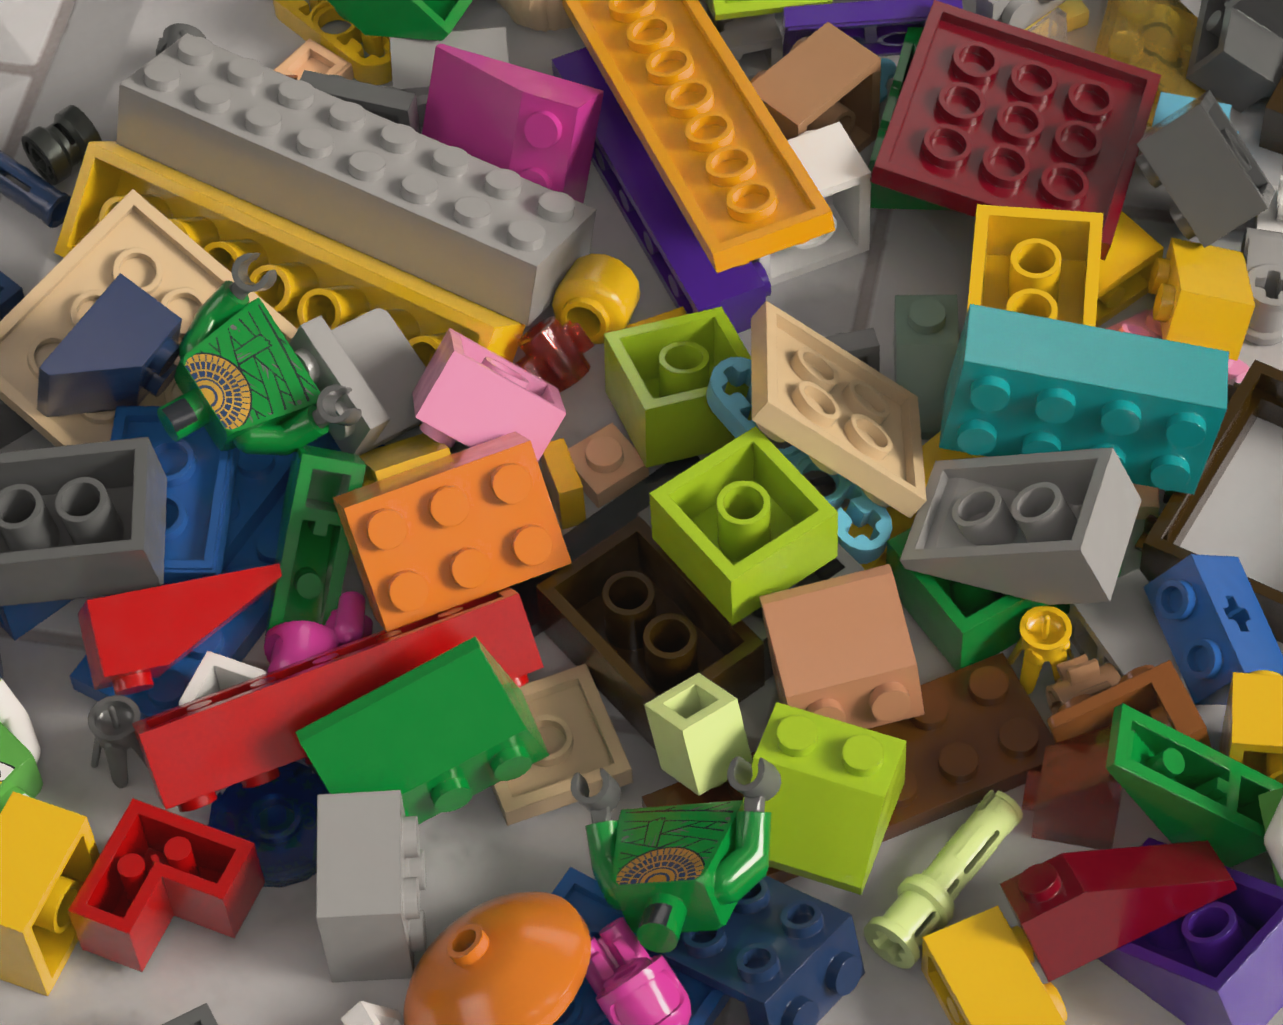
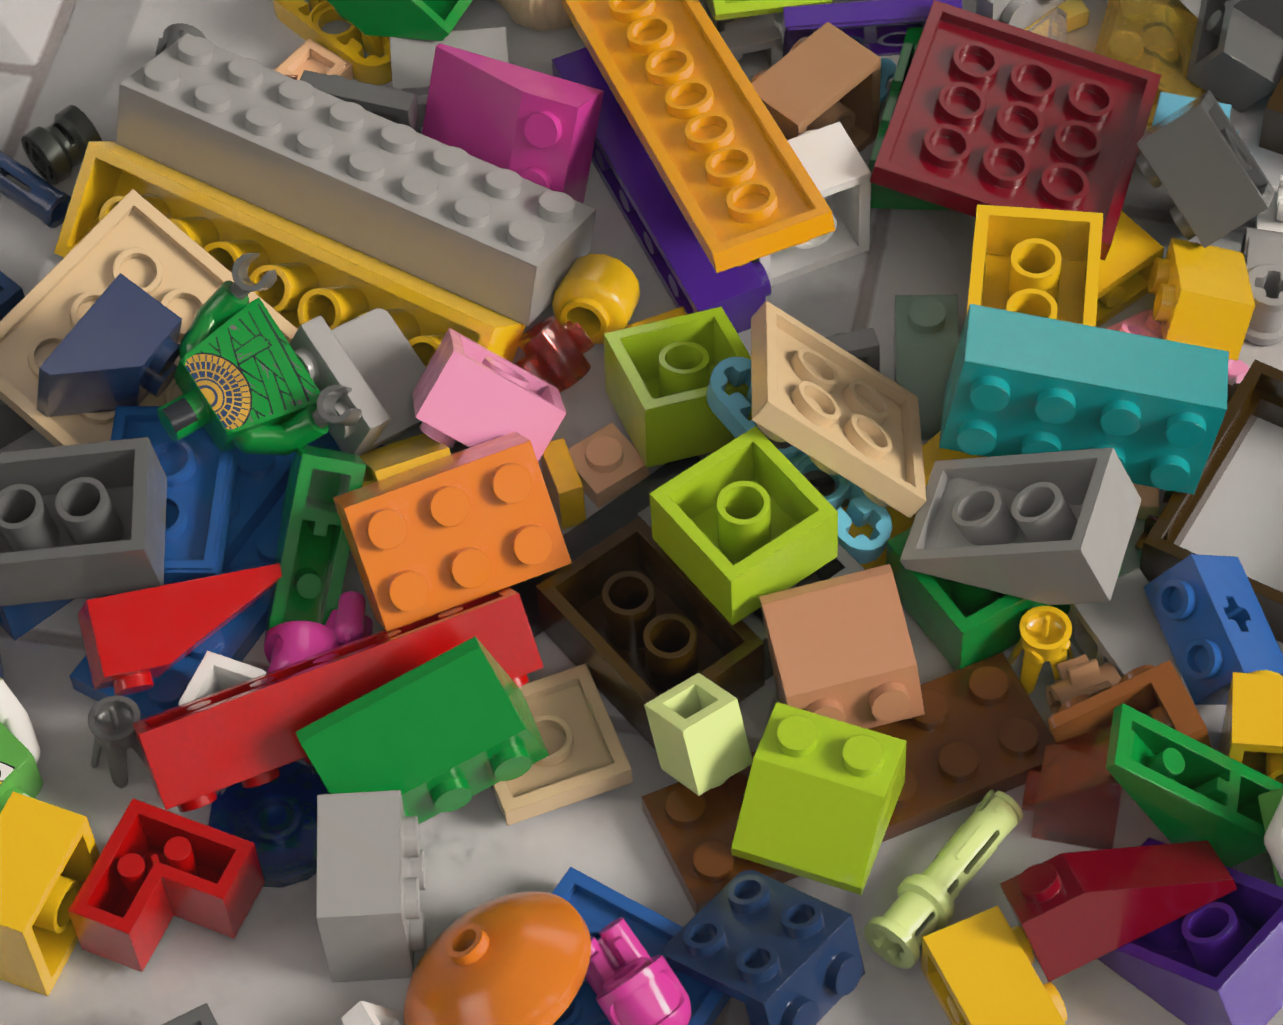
(680, 862): green torso -> none

